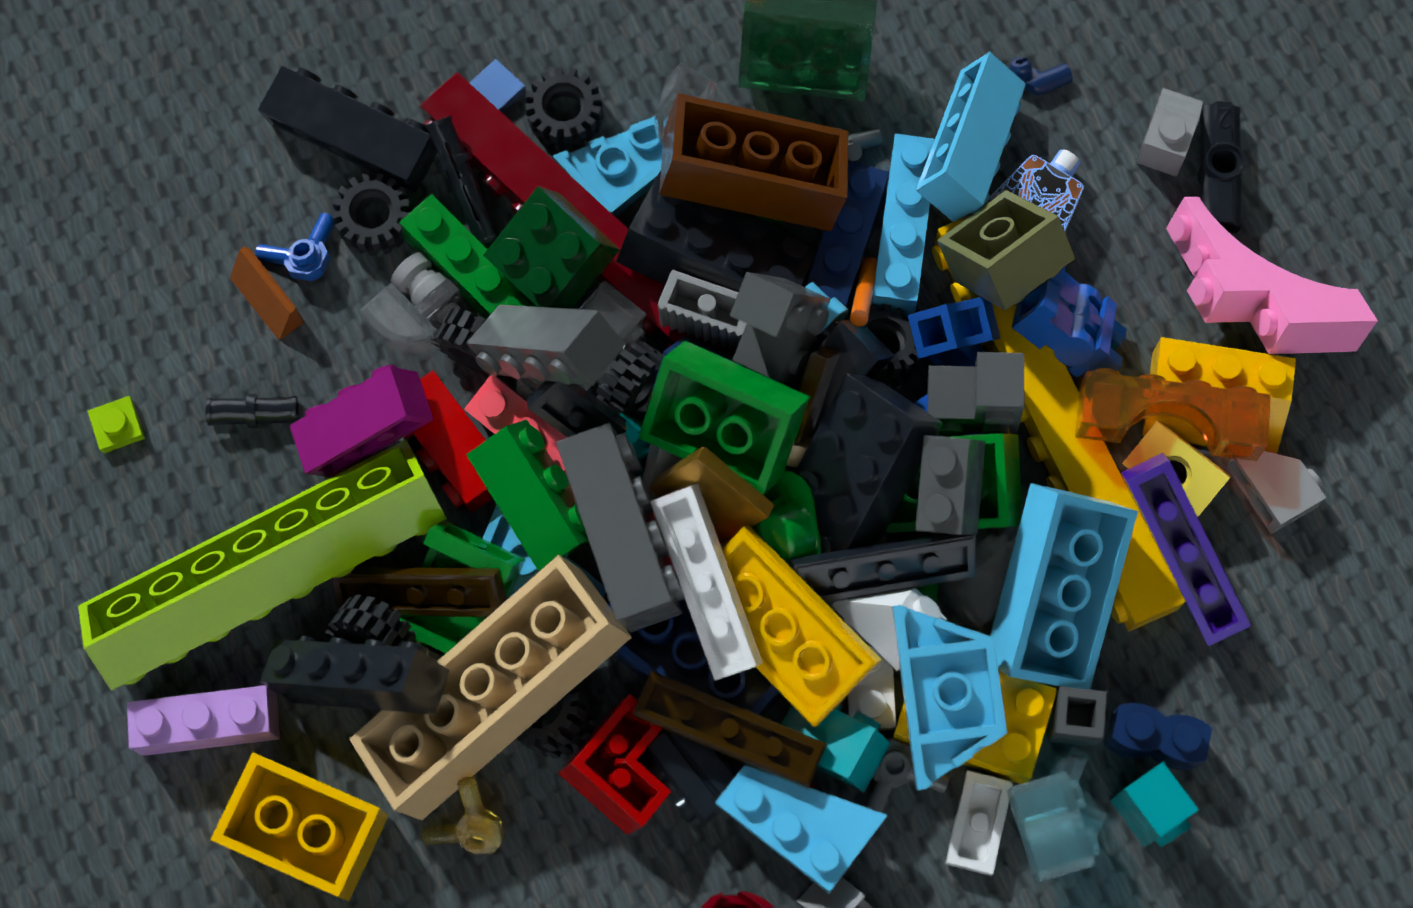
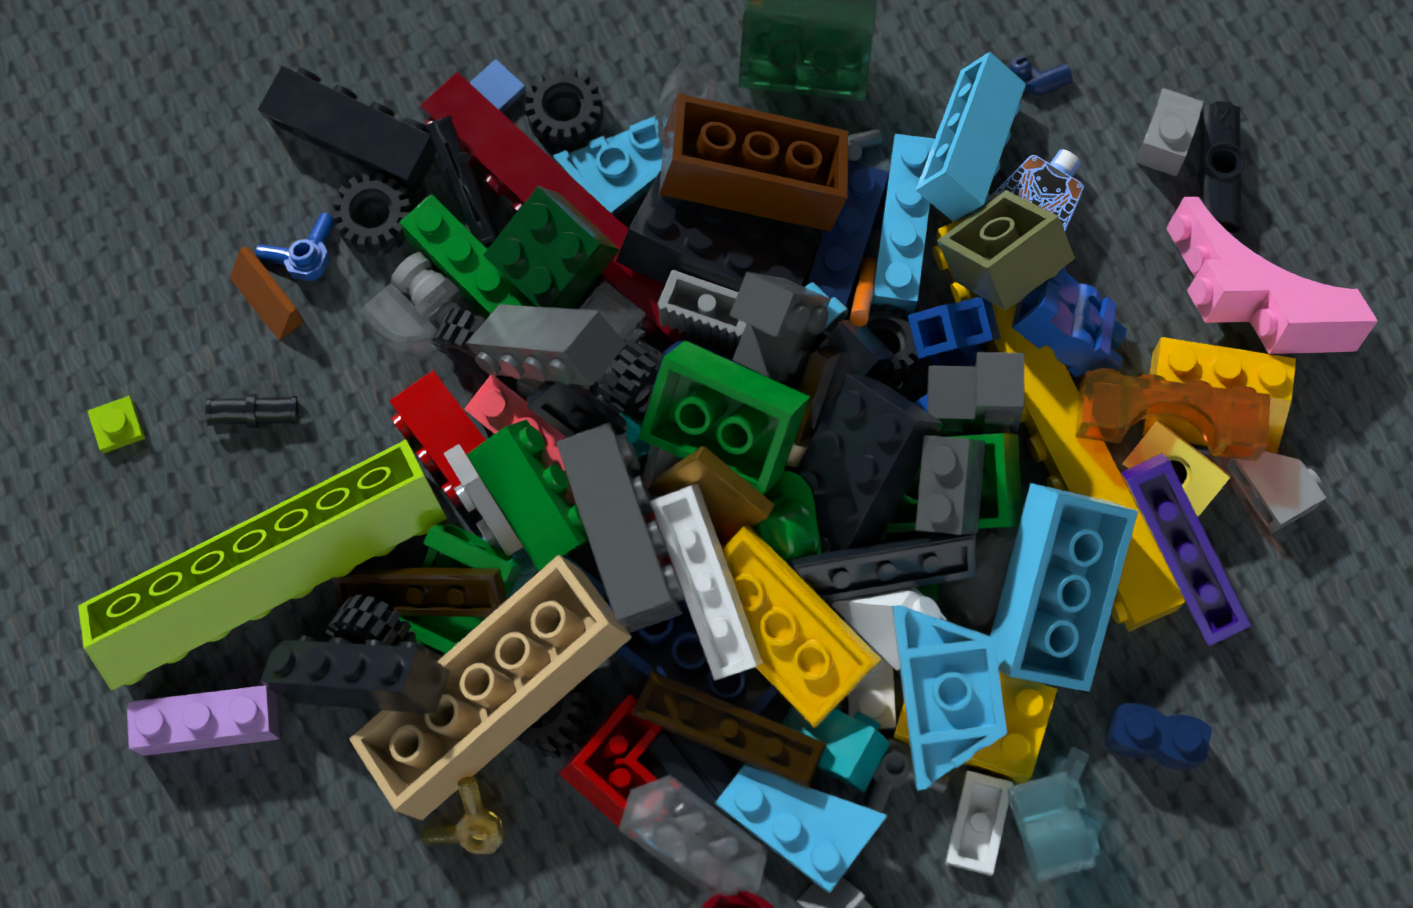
(300, 826): yellow brick -> none
(361, 421): magenta brick -> none
(475, 495): none -> light grey wing
(693, 838): none -> clear brick
(1077, 716): dark grey brick -> none
(1155, 807): teal brick -> none

